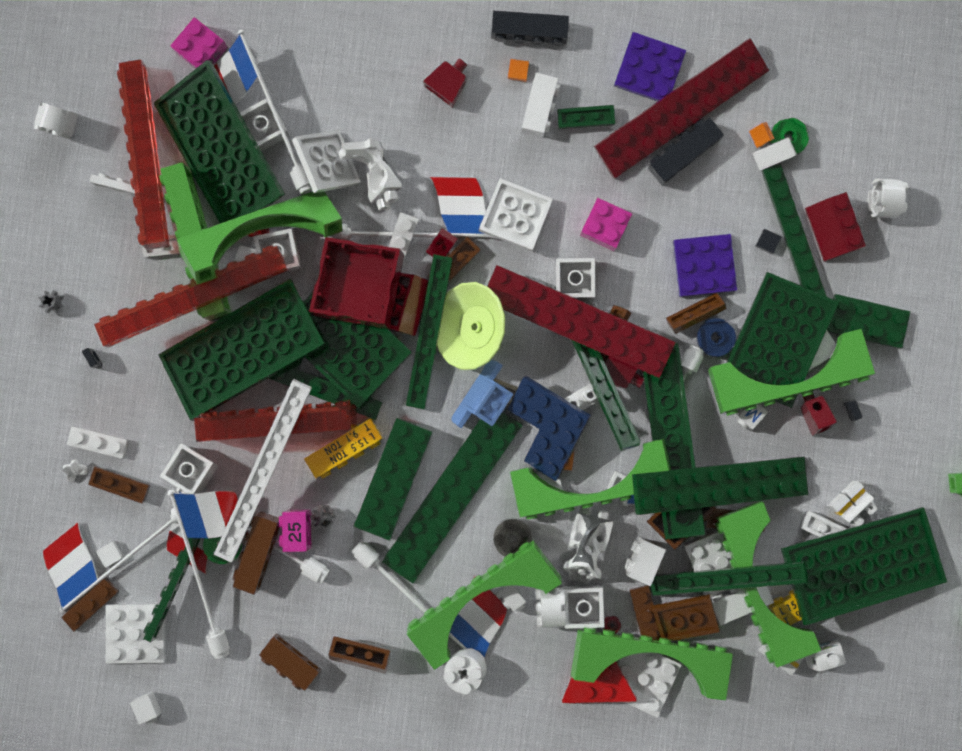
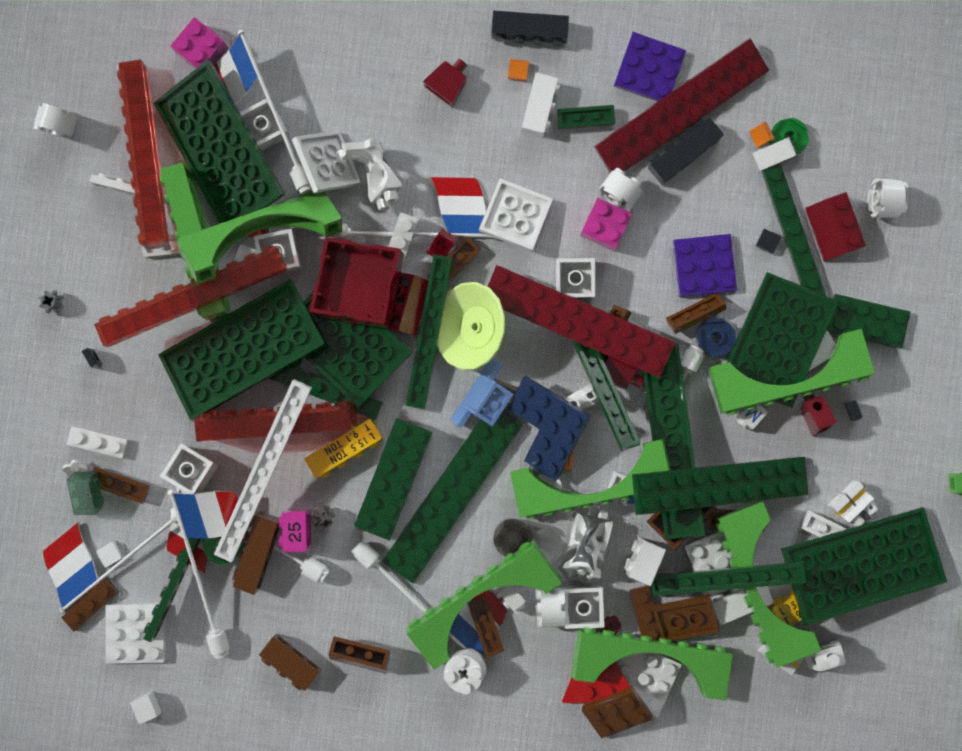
(85, 492): none -> clear green brick
(485, 626): none -> reddish brown plate
(617, 712): none -> reddish brown plate
(621, 190): none -> white brick

